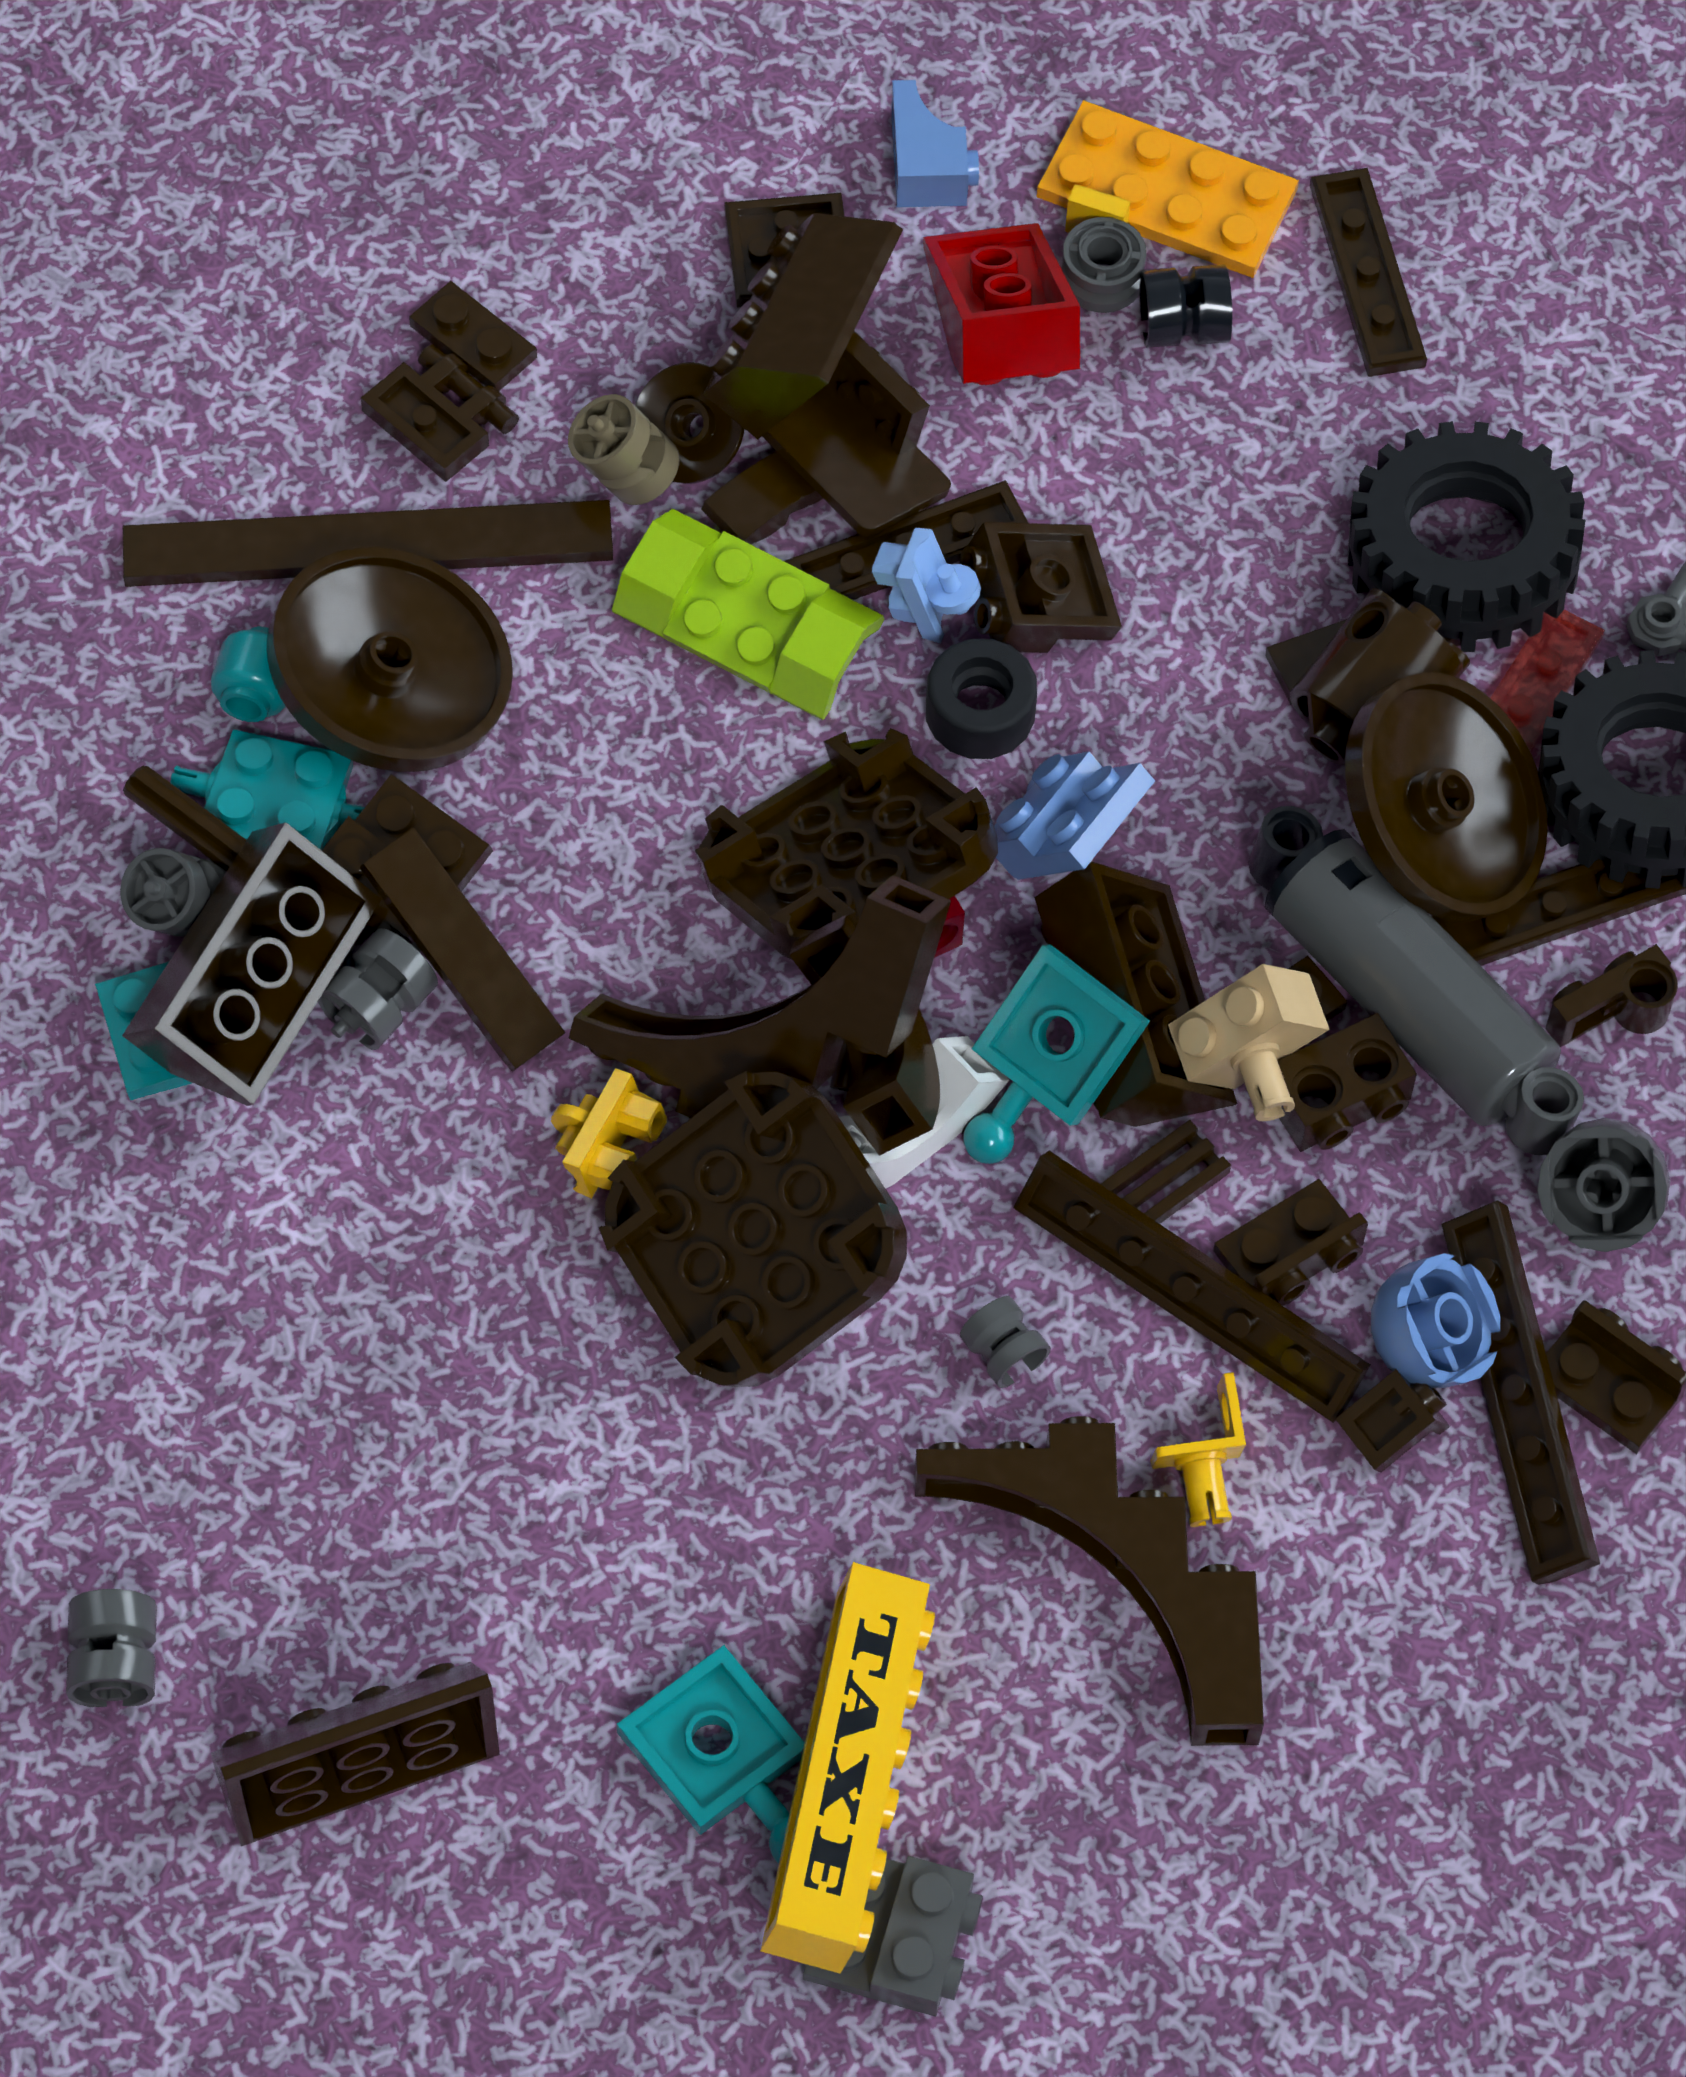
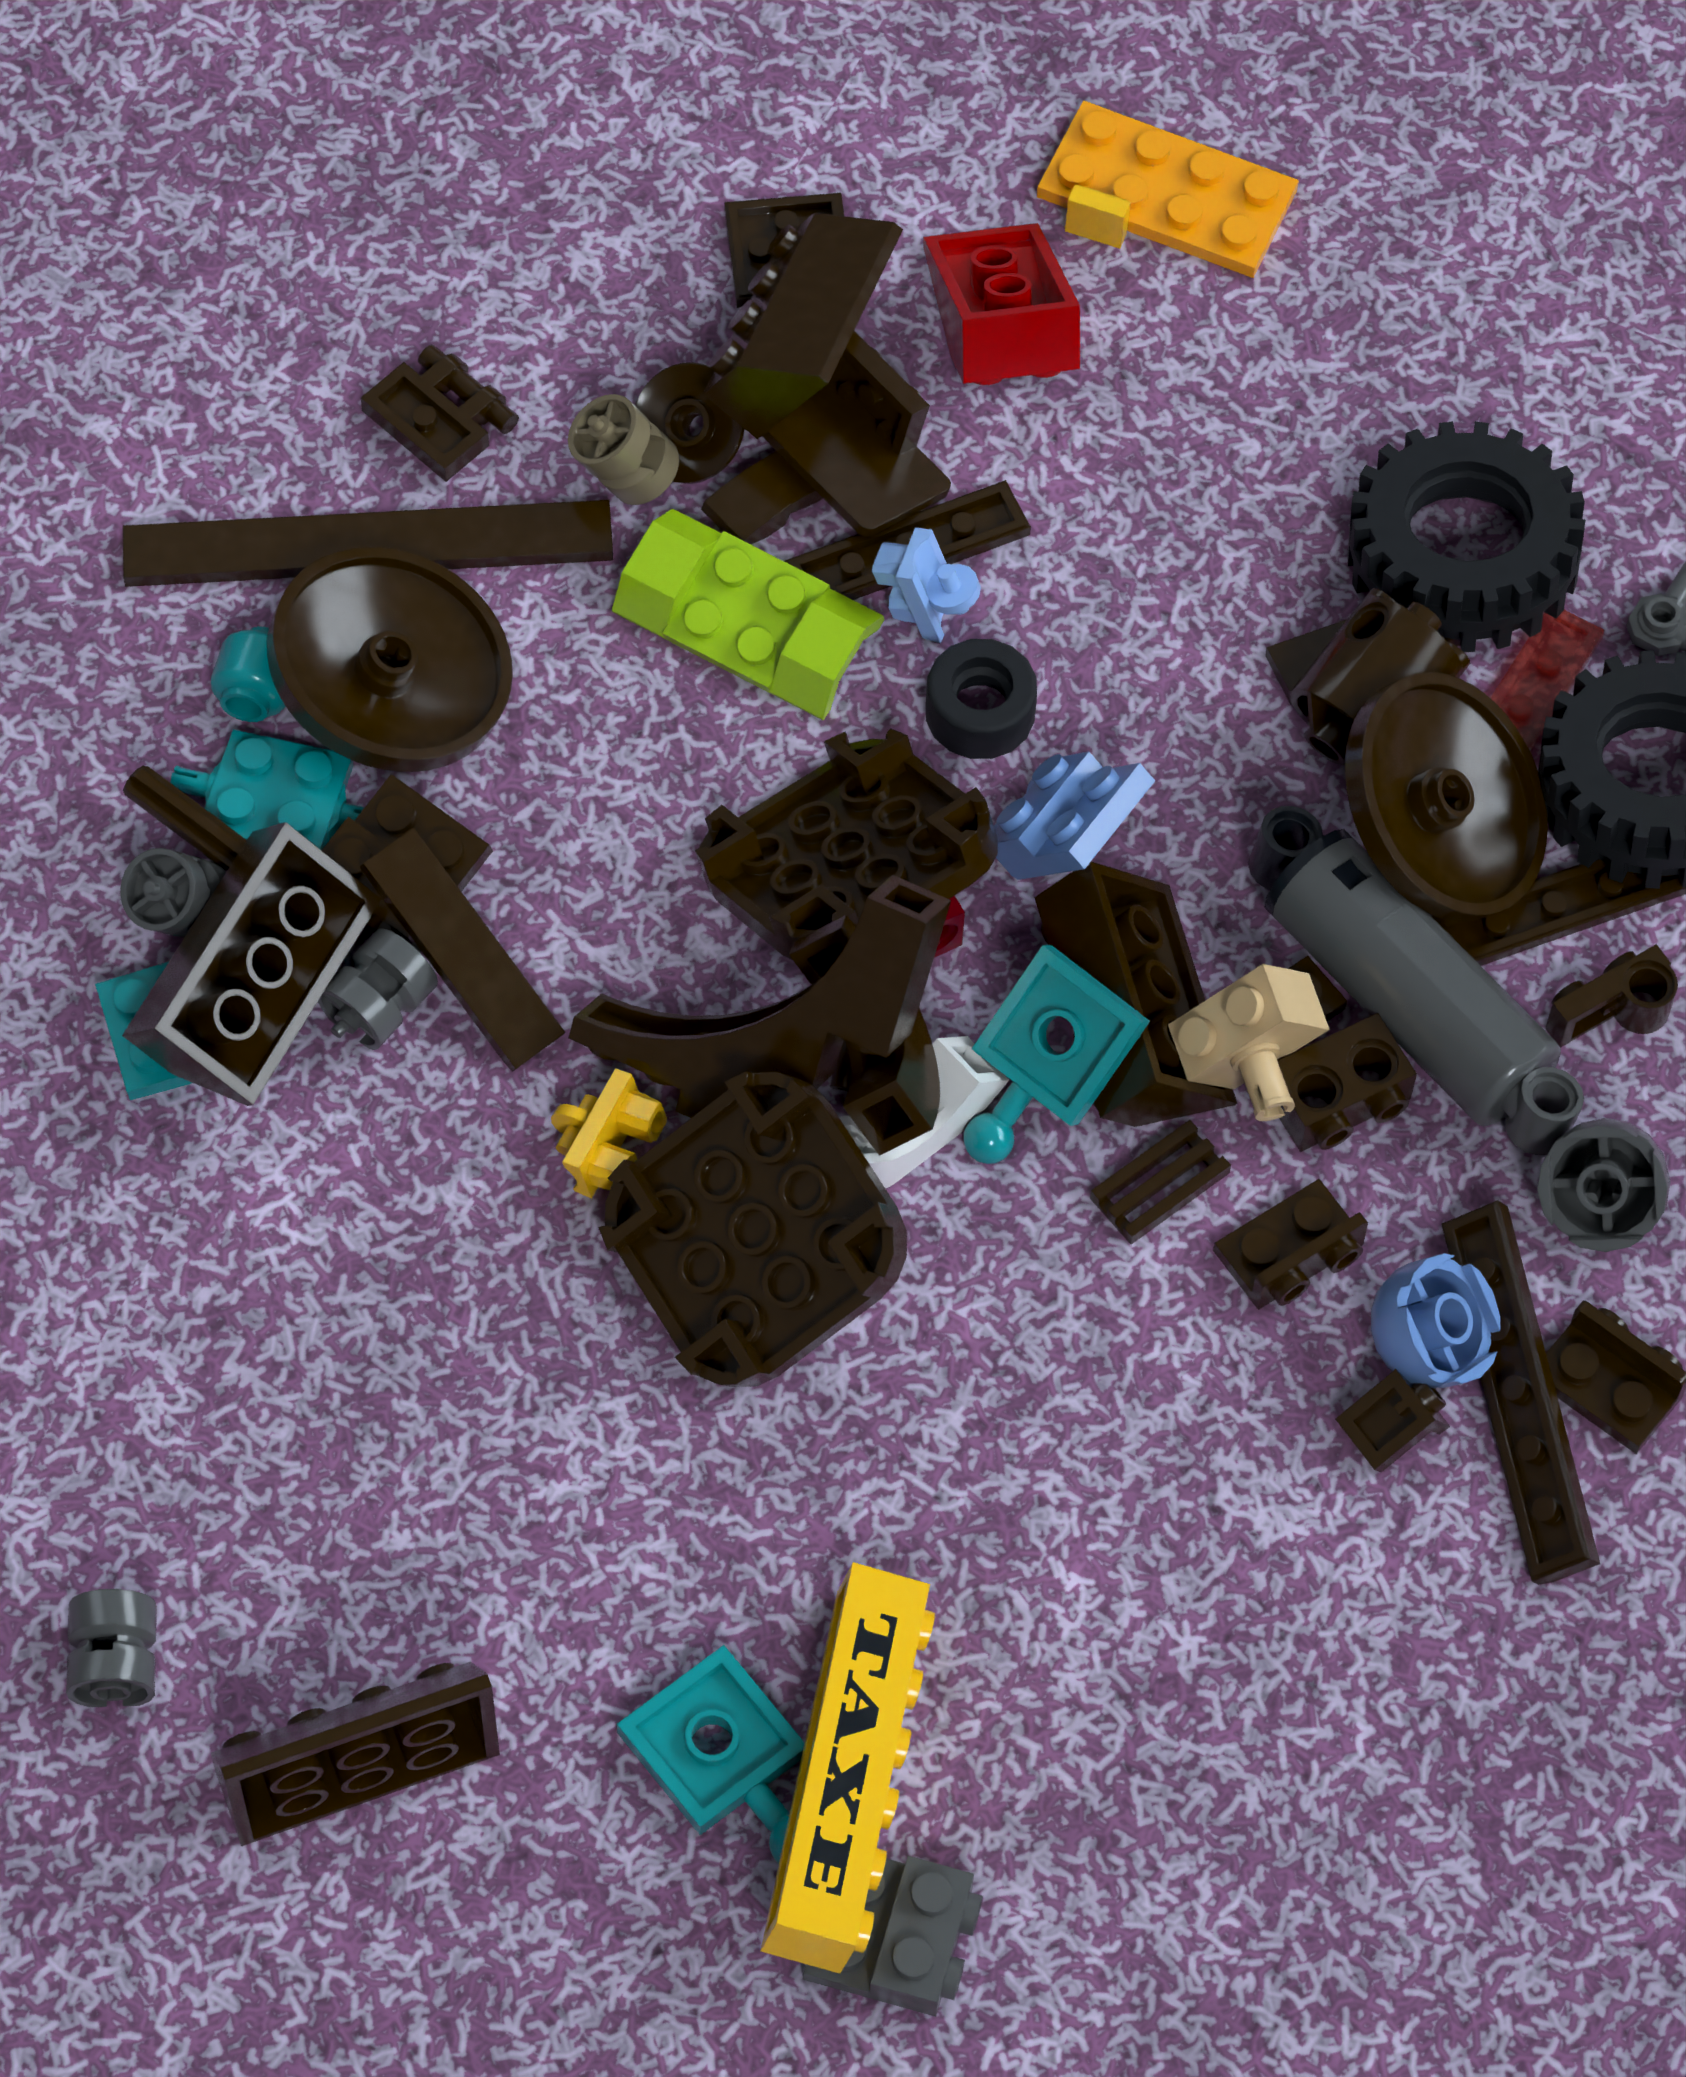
(474, 334): dark brown plate -> none
(928, 154): medium blue arch -> none
(1003, 1339): dark grey wheel -> none
(1040, 585): dark brown plate -> none
(1110, 243): dark grey wheel -> none
(1142, 1540): dark brown arch -> none
(1164, 302): black wheel -> none
(1191, 1286): dark brown tile -> none
(1203, 1460): yellow bracket -> none
(1368, 272): dark brown tile -> none

